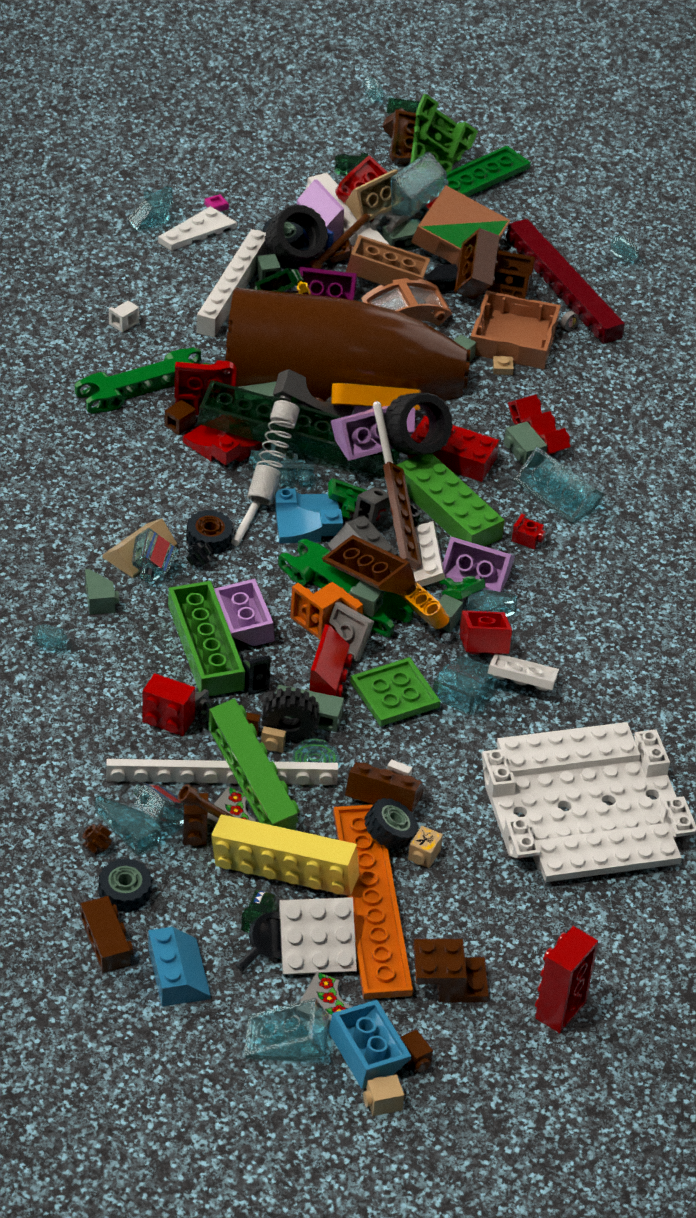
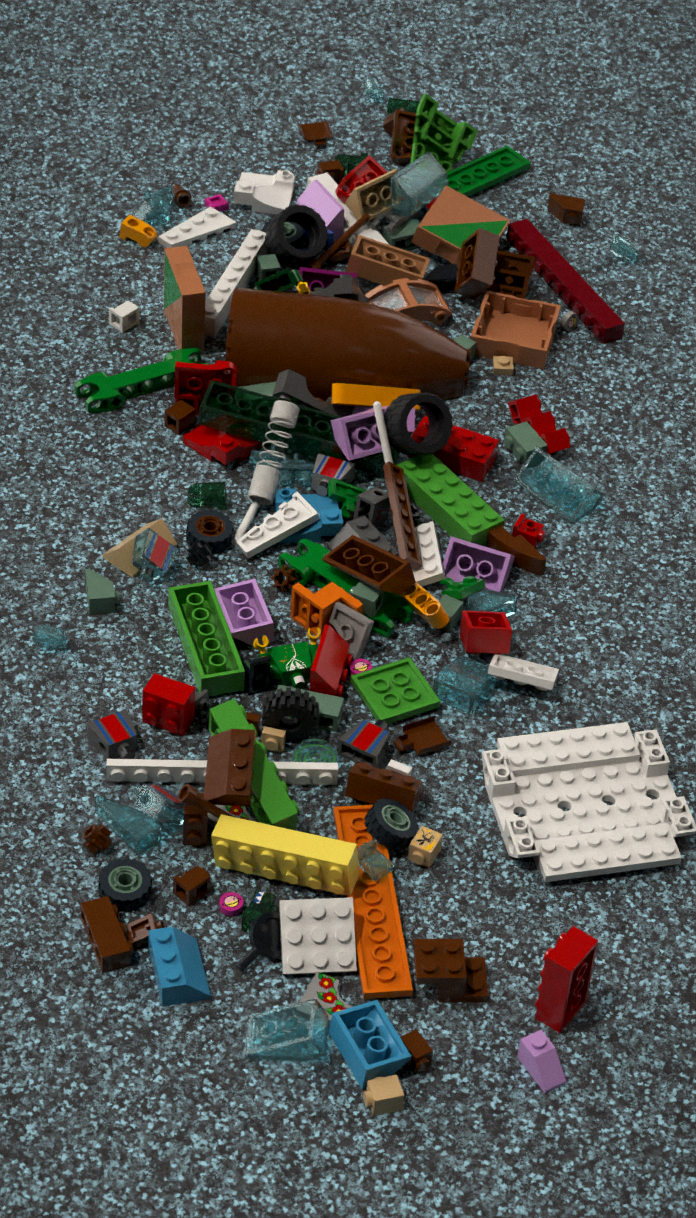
(113, 736): none -> dark grey torso
(137, 231): none -> light orange leg
(139, 928): none -> reddish brown bracket
(181, 196): none -> reddish brown cone
(184, 299): none -> nougat tile
(192, 885): none -> reddish brown brick
(208, 494): none -> clear green leg
(230, 768): none -> reddish brown slope
(231, 904): none -> dark pink tile
(265, 192): none -> white slope
(276, 527): none -> white wing
(290, 578): none -> reddish brown gear
(291, 662): none -> green torso
(315, 132): none -> reddish brown piece
(328, 468): none -> light grey torso
(333, 168): none -> reddish brown brick
(343, 287): none -> dark grey slope
(359, 665): none -> tile
(365, 742): none -> dark grey torso
(373, 861): none -> clear light blue bracket
(422, 736): none -> reddish brown piece
(525, 554): none -> reddish brown slope
(541, 1061): none -> lavender slope
(566, 208): none -> reddish brown slope

